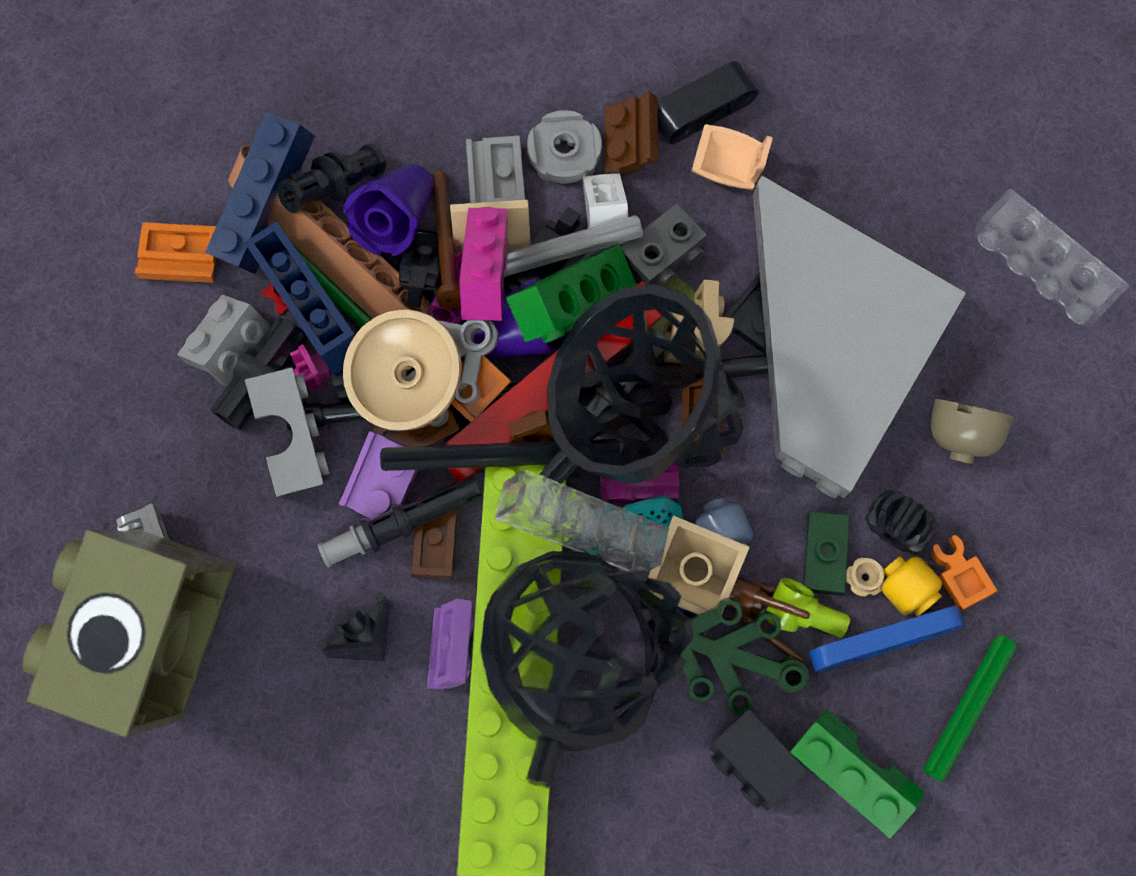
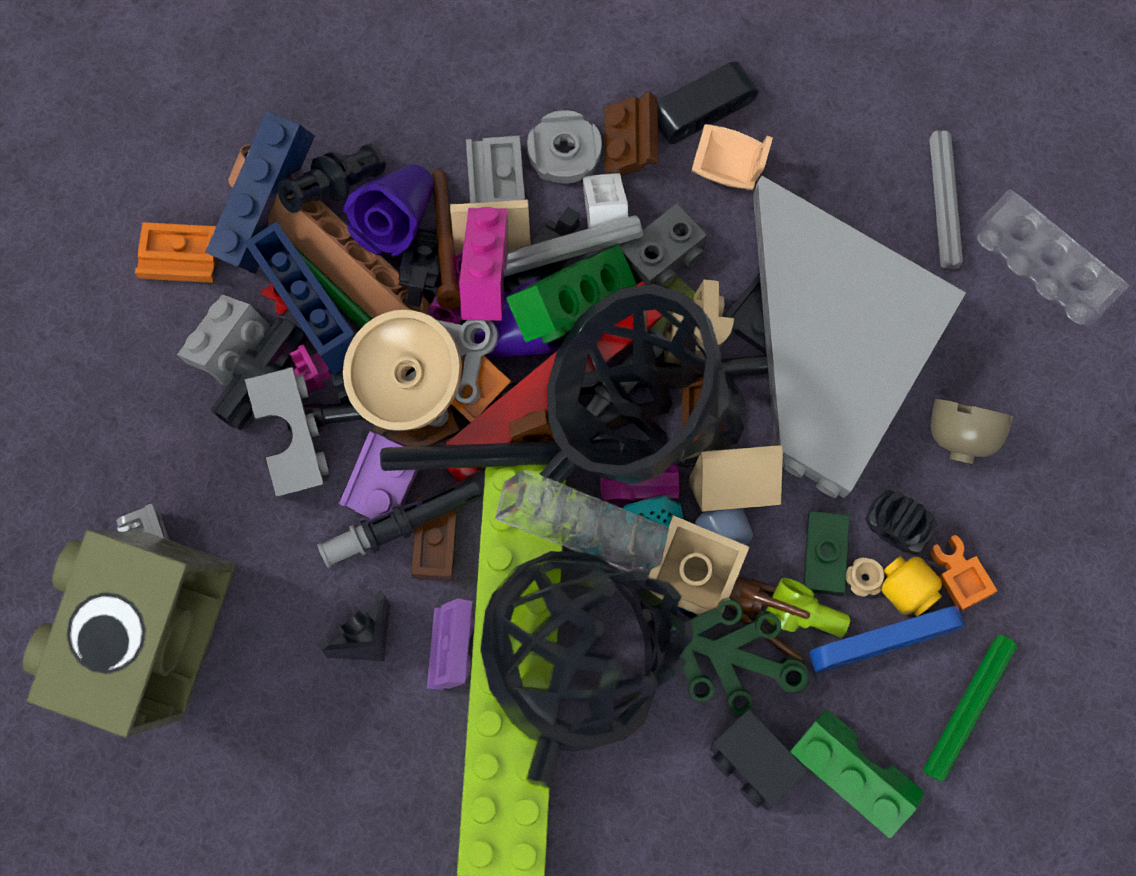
(738, 478): none -> tan slope
(946, 200): none -> light grey axle

